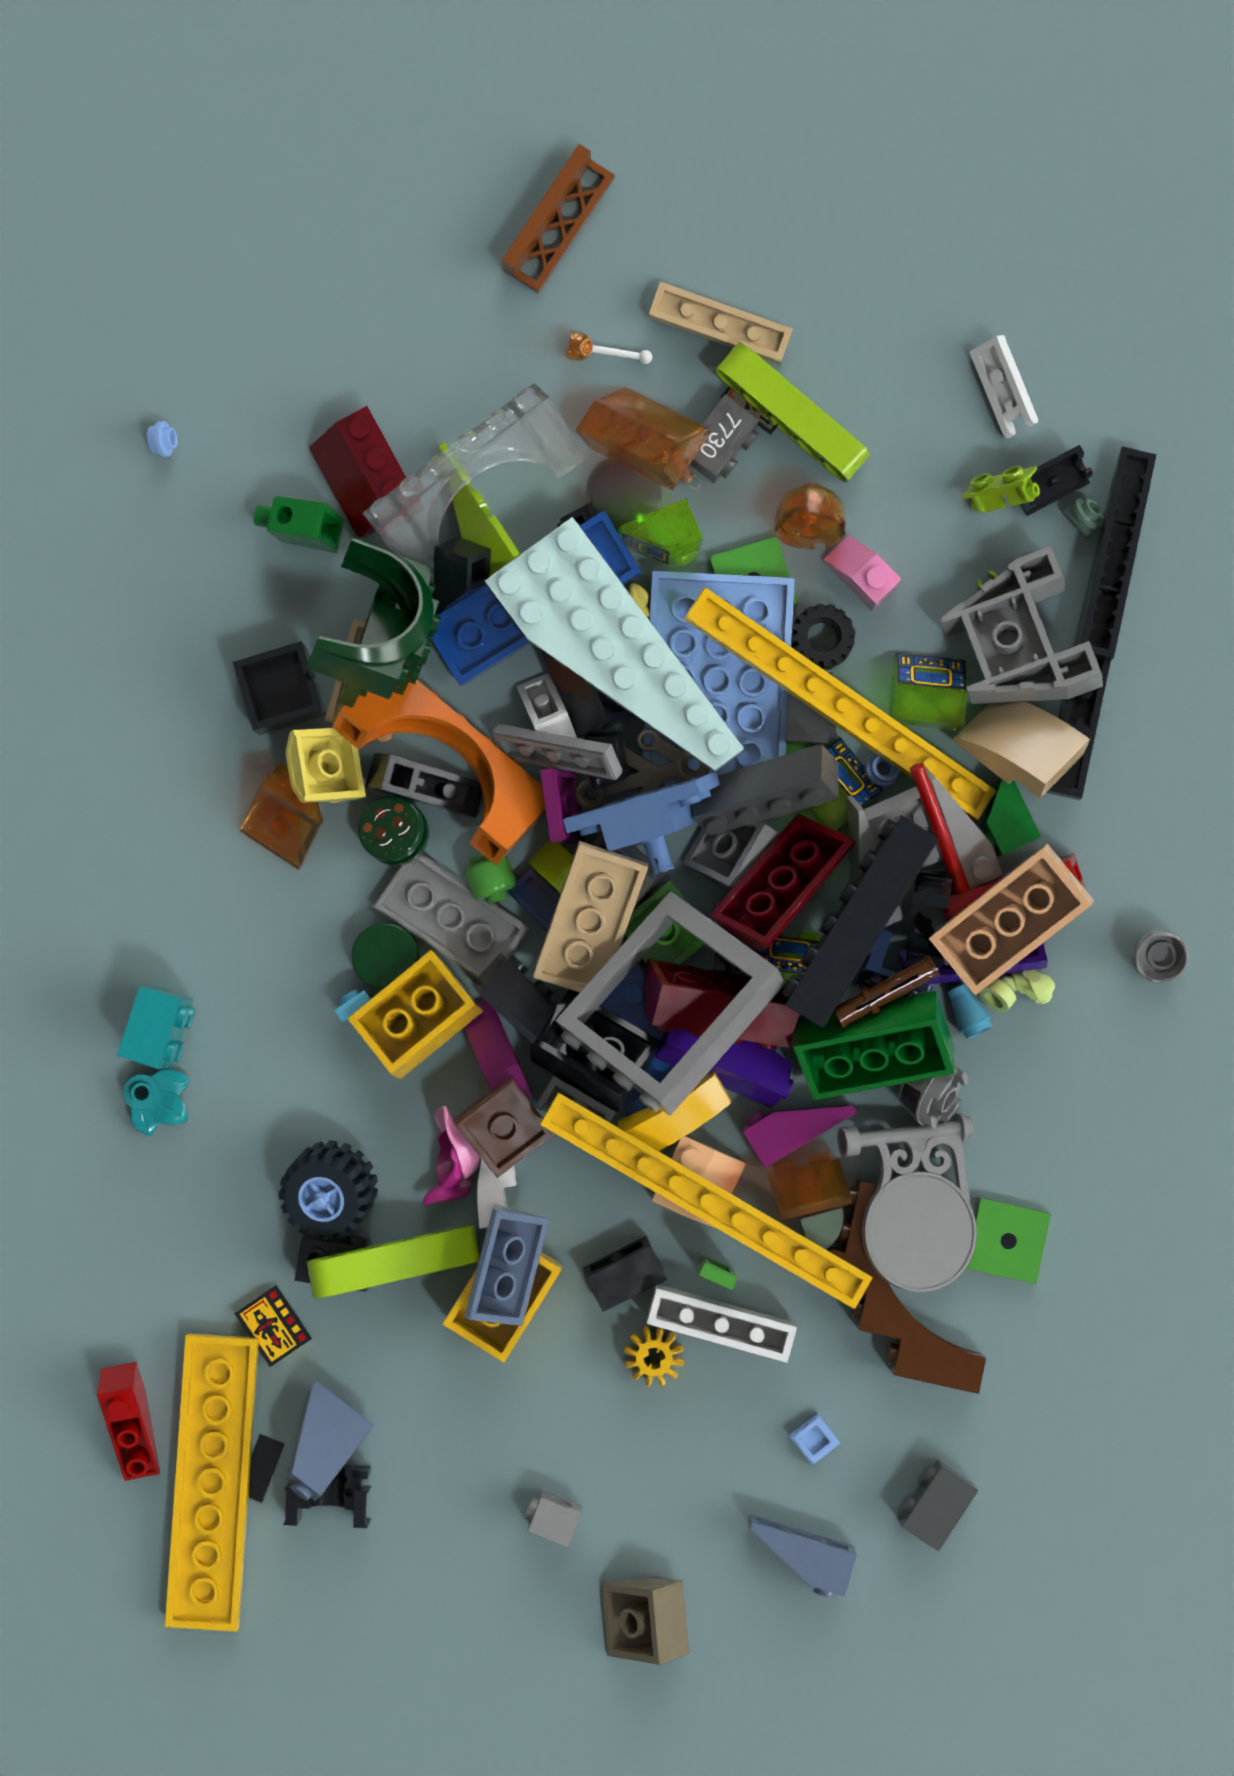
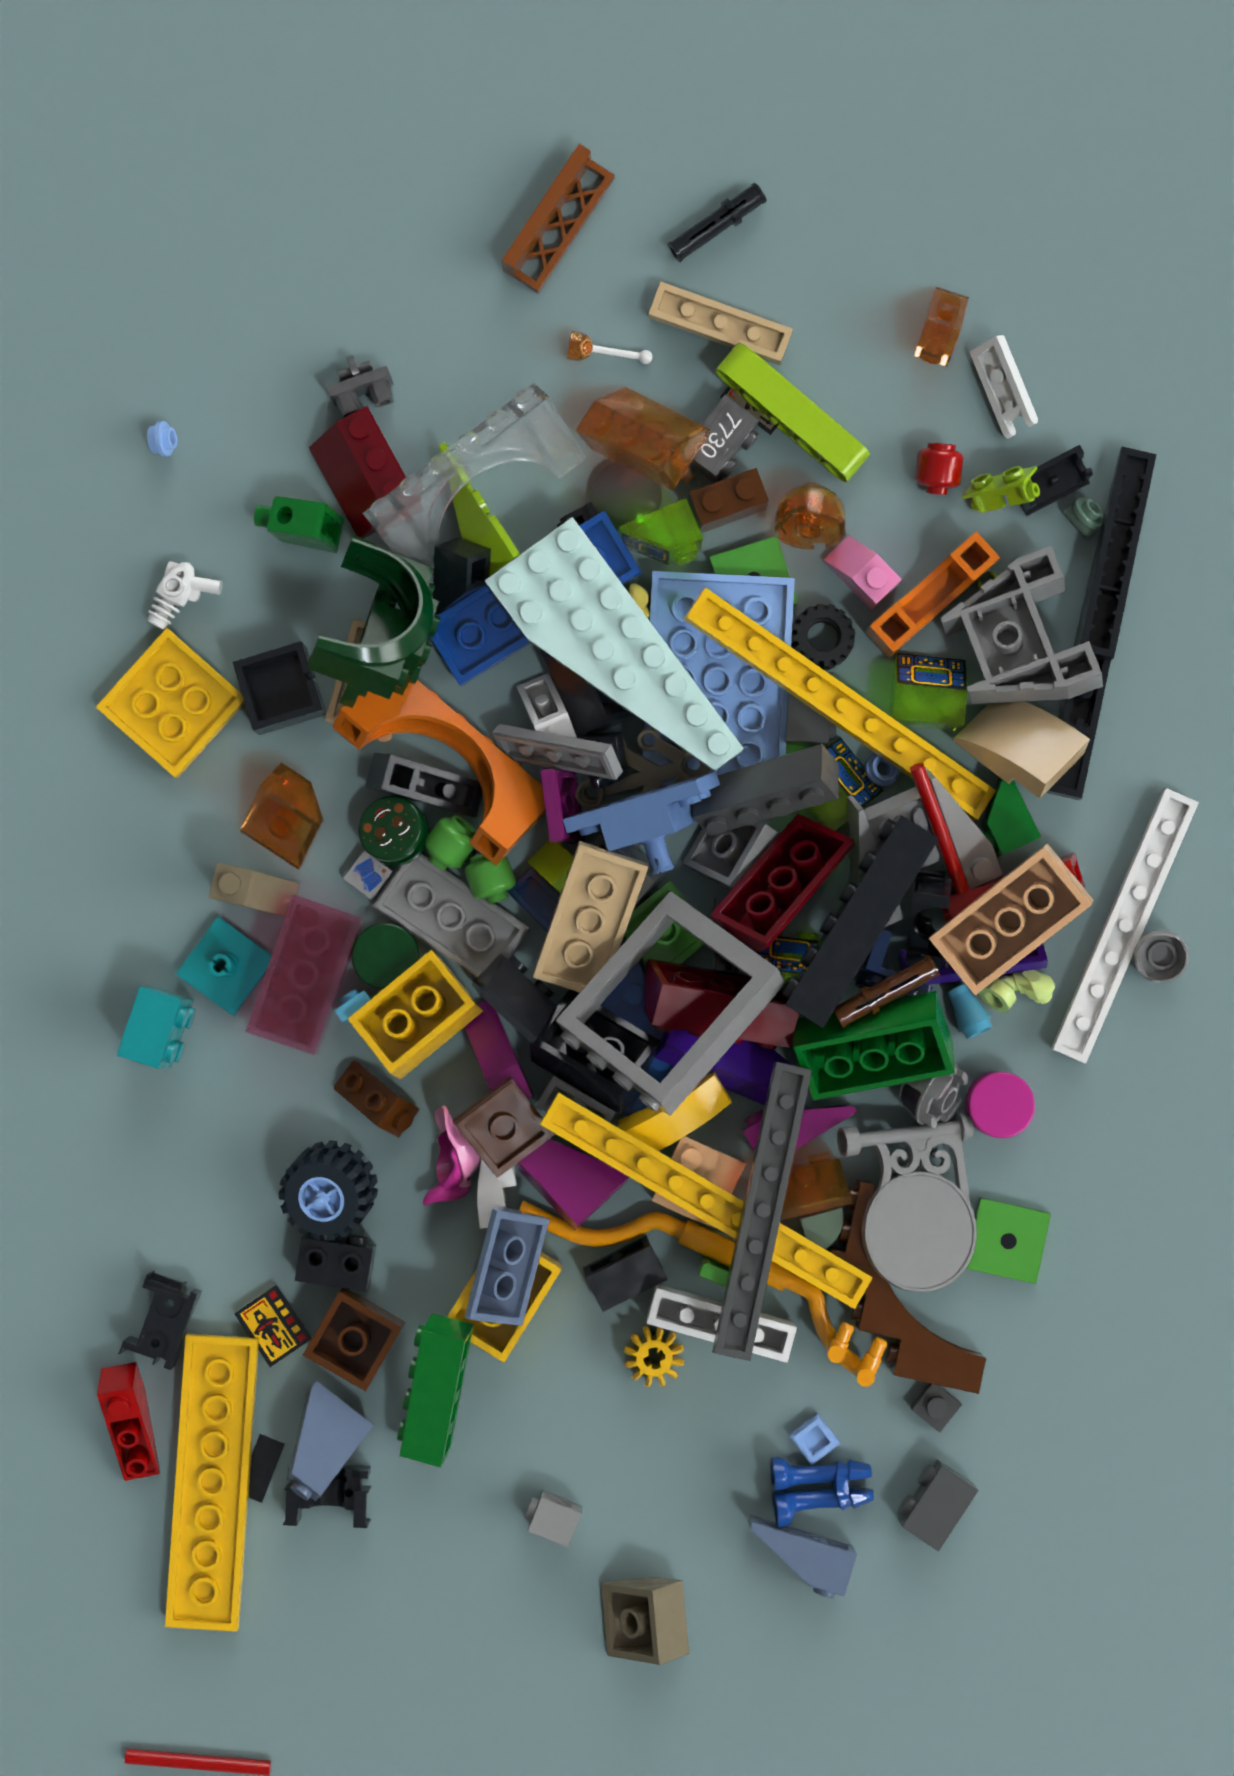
(161, 1102): teal plate -> none
(164, 1321): none -> black piece
(171, 703): none -> yellow plate
(176, 589): none -> white piece
(198, 1762): none -> red bar
(225, 966): none -> teal tile
(252, 889): none -> dark tan slope
(304, 975): none -> clear pink brick
(323, 766): light yellow slope -> none
(354, 1338): none -> reddish brown brick
(368, 875): none -> light grey tile
(376, 382): none -> flat silver hips
(376, 1100): none -> reddish brown bracket
(393, 1261): lime beam -> none
(435, 1389): none -> green brick
(449, 843): none -> bright green head
(570, 1180): none -> magenta slope
(717, 222): none -> black pin
(721, 1250): none -> light orange piece
(728, 500): none -> reddish brown brick
(761, 1211): none -> dark grey plate
(789, 1502): none -> blue piece
(932, 595): none -> orange arch
(936, 1406): none -> dark grey plate
(939, 468): none -> red head
(941, 327): none -> clear orange slope
(1000, 1104): none -> dark pink head
(1124, 925): none -> white plate

